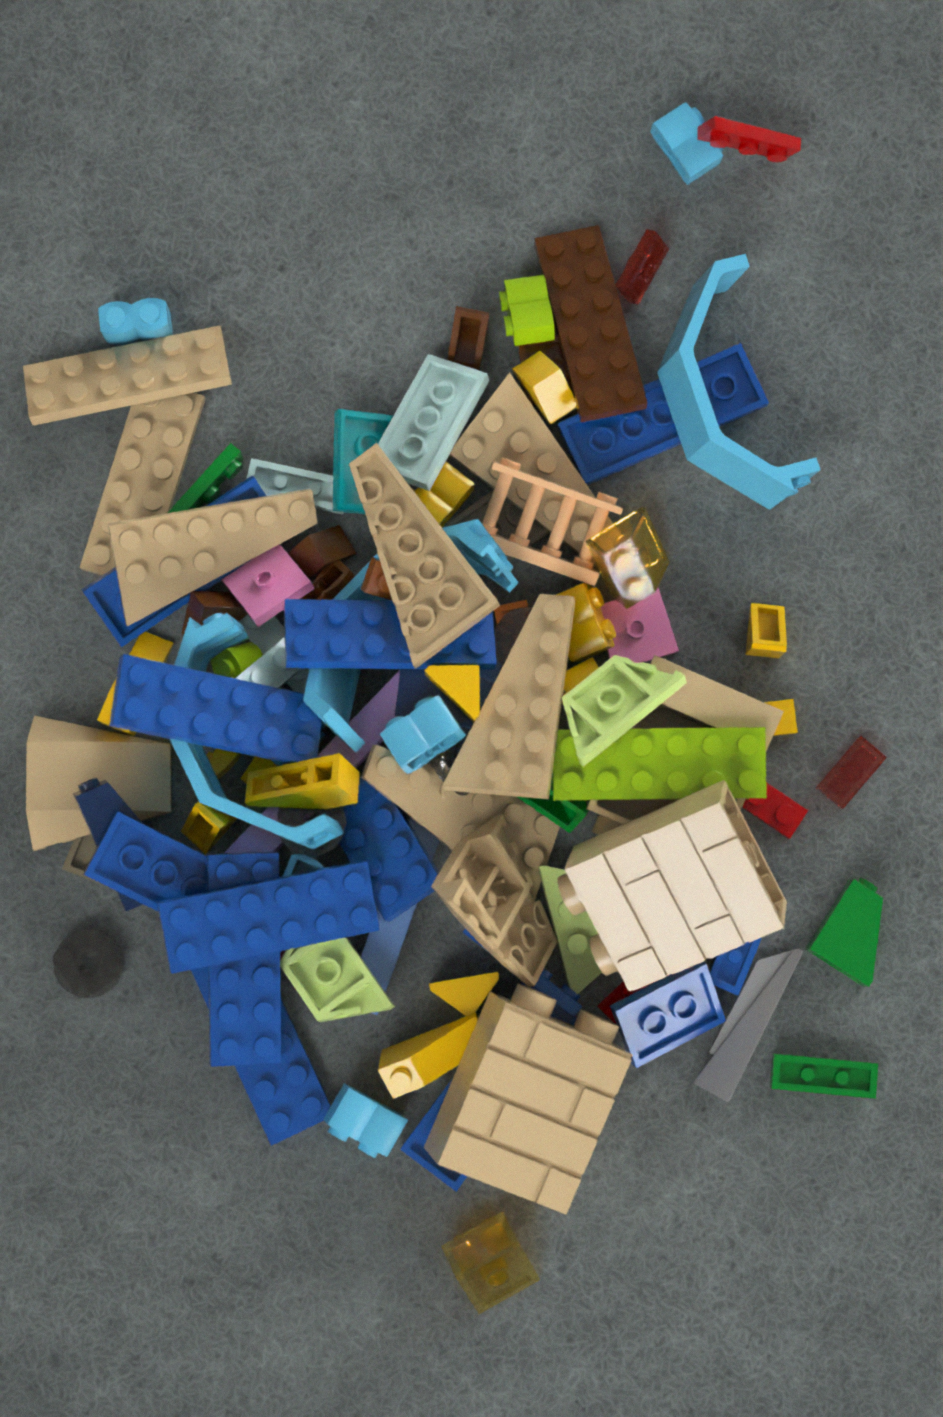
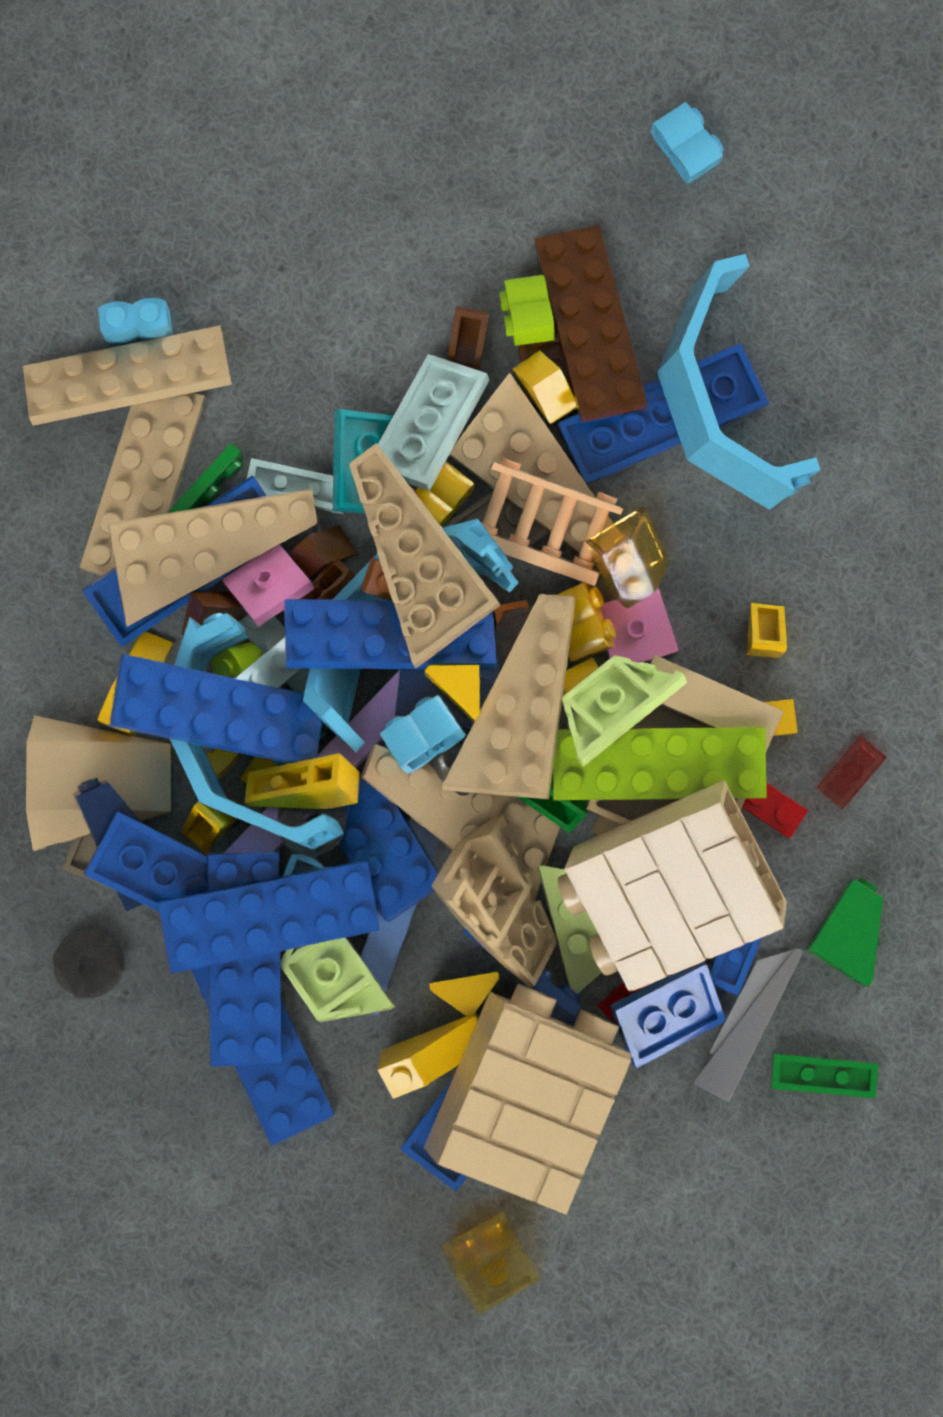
(364, 1120): medium azure brick -> none
(642, 267): clear red plate -> none
(748, 139): red plate -> none

